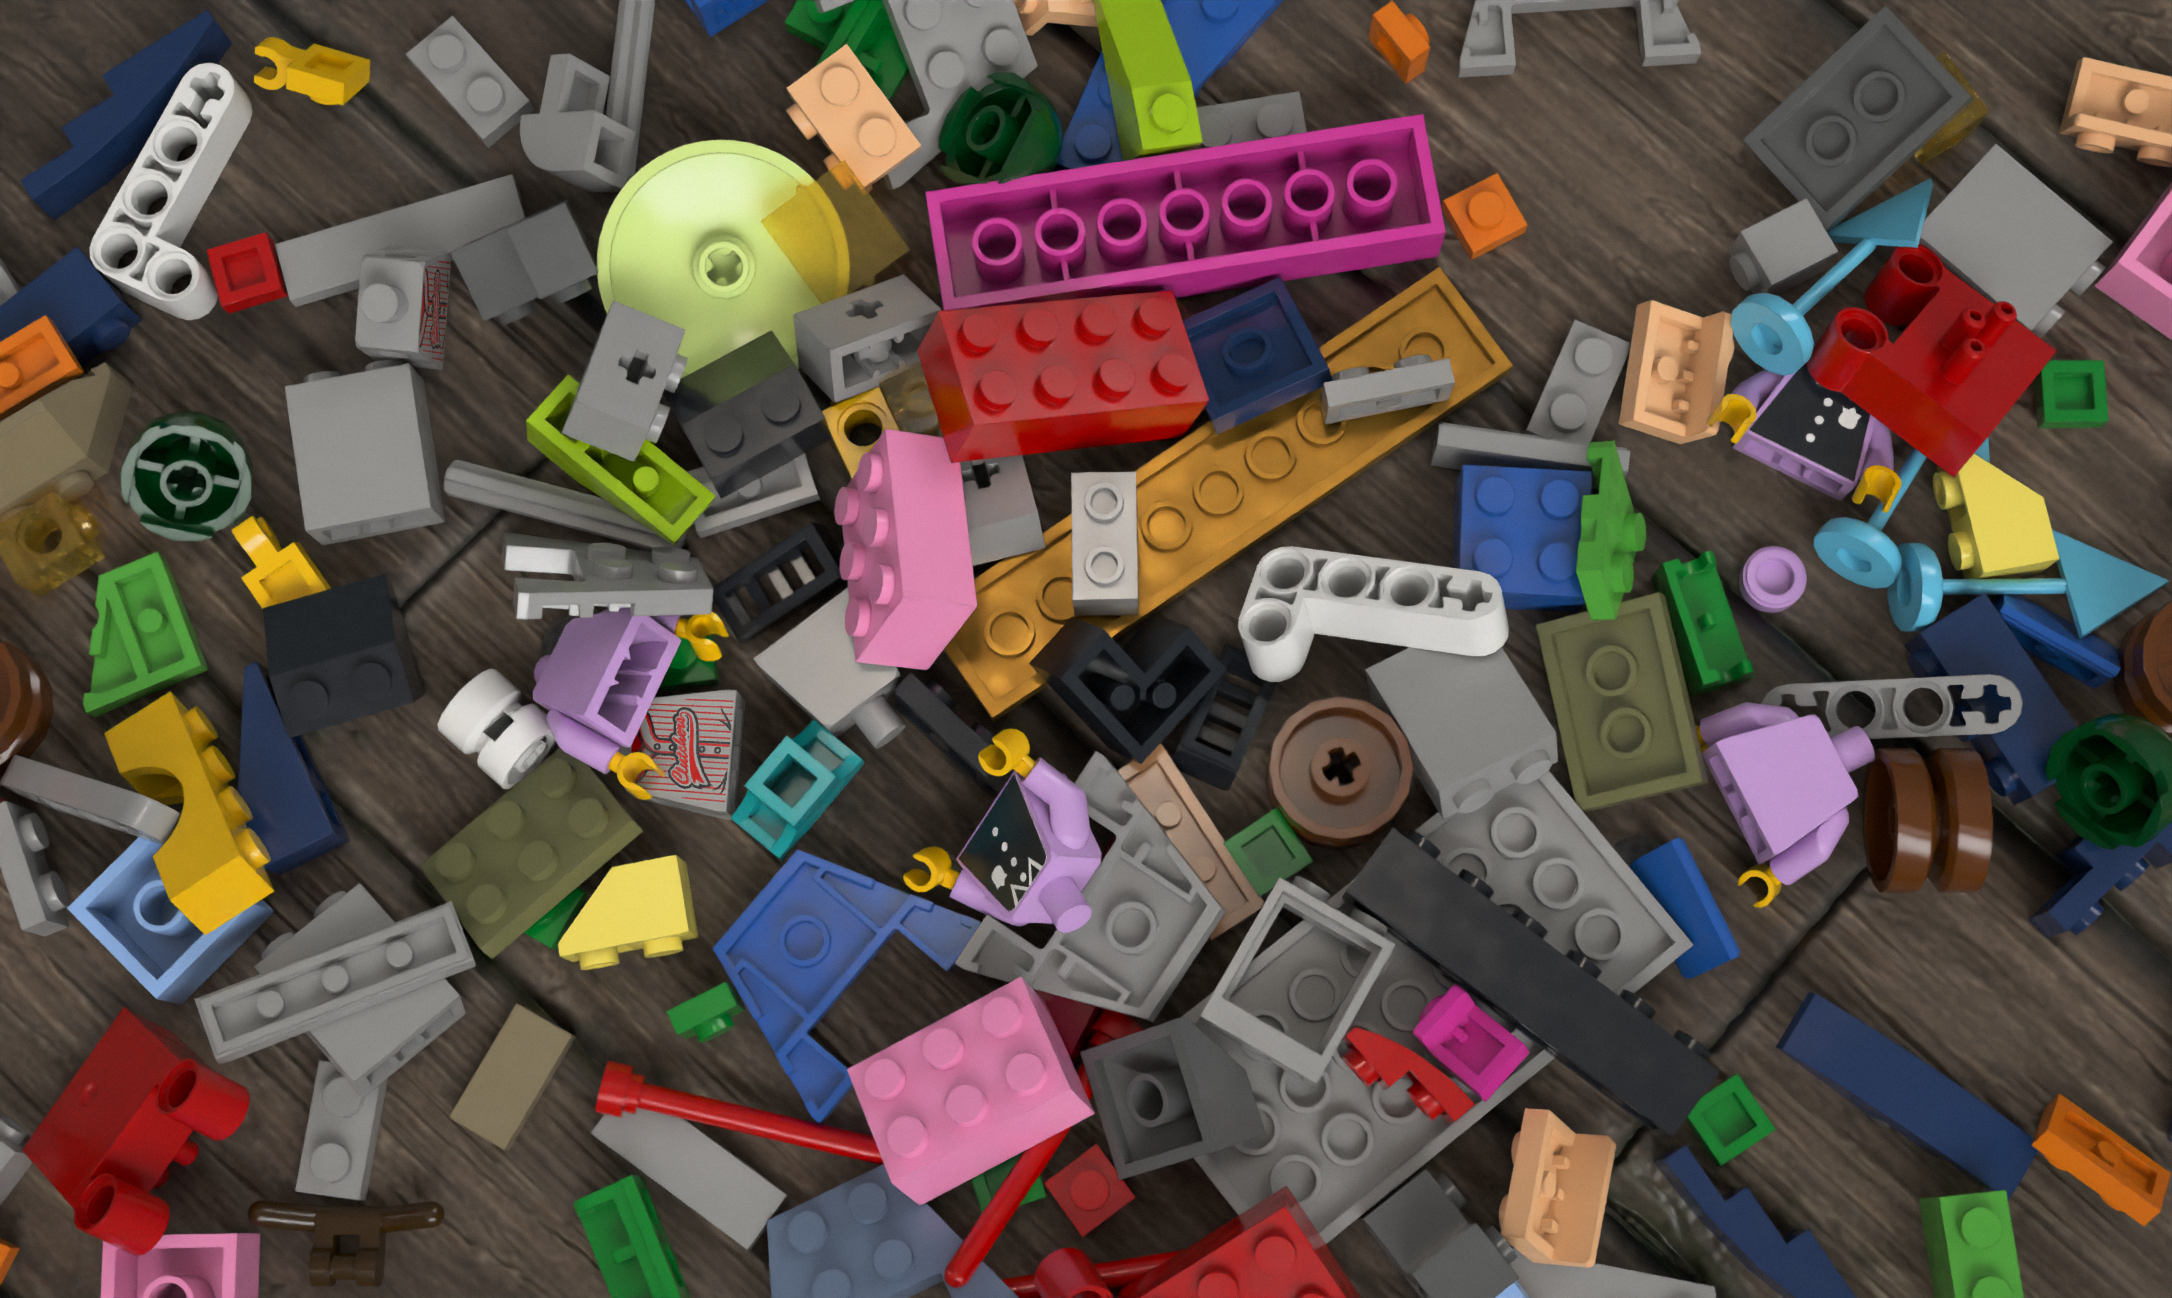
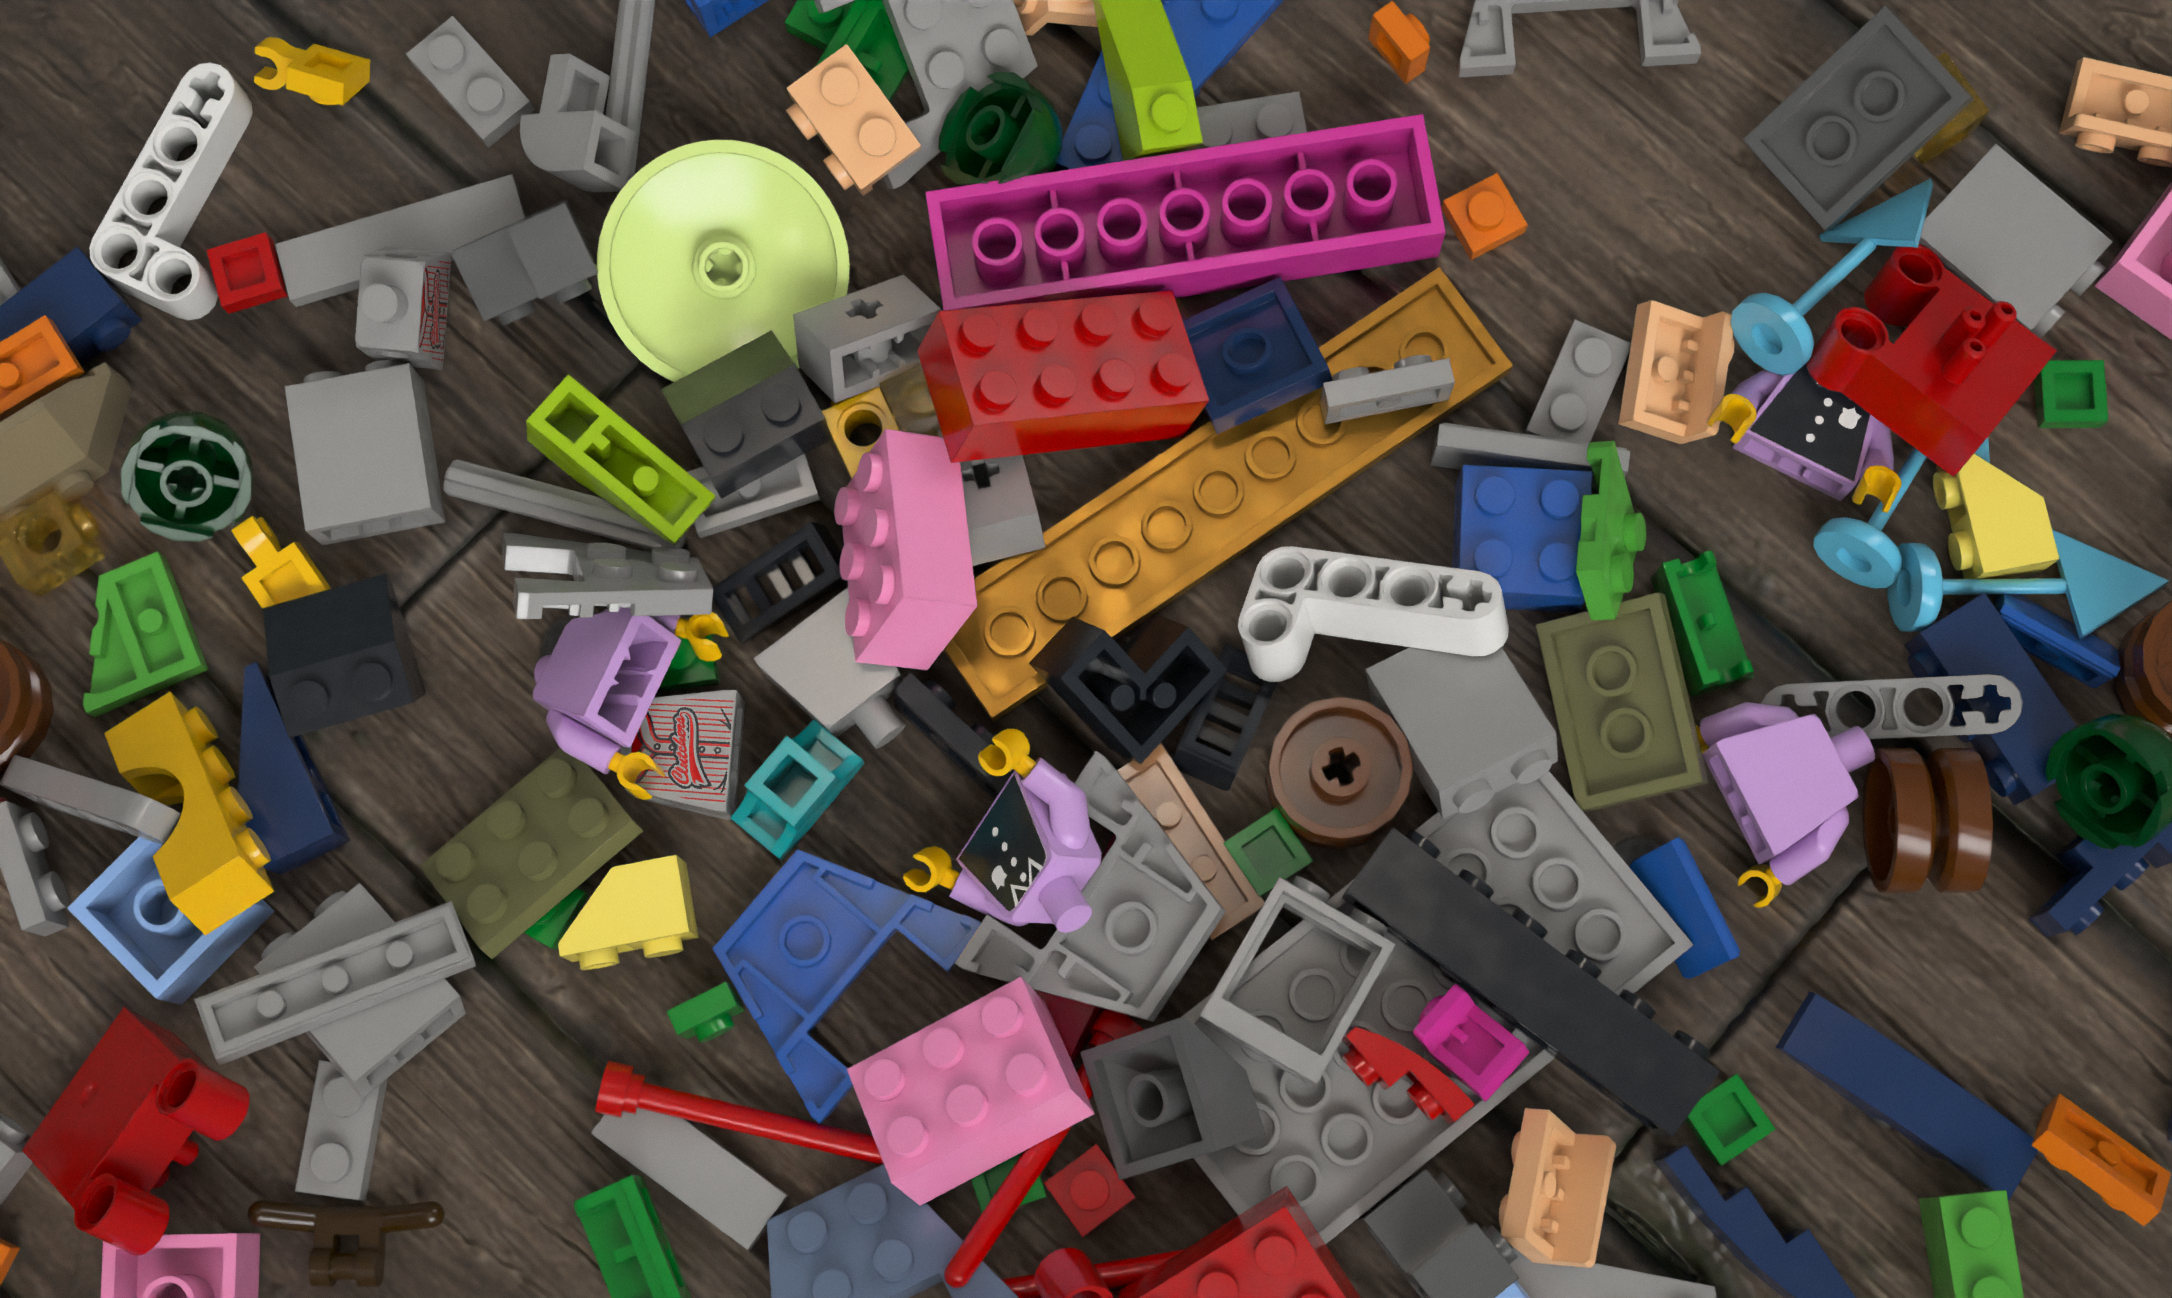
(119, 127): dark blue slope -> none
(491, 721): white wheel -> none
(512, 1077): dark tan tile -> none
(625, 381): light grey brick -> none
(835, 234): clear yellow piece -> none
(1104, 543): light grey brick -> none
(1772, 579): lavender tile -> none
(1781, 251): light grey brick -> none

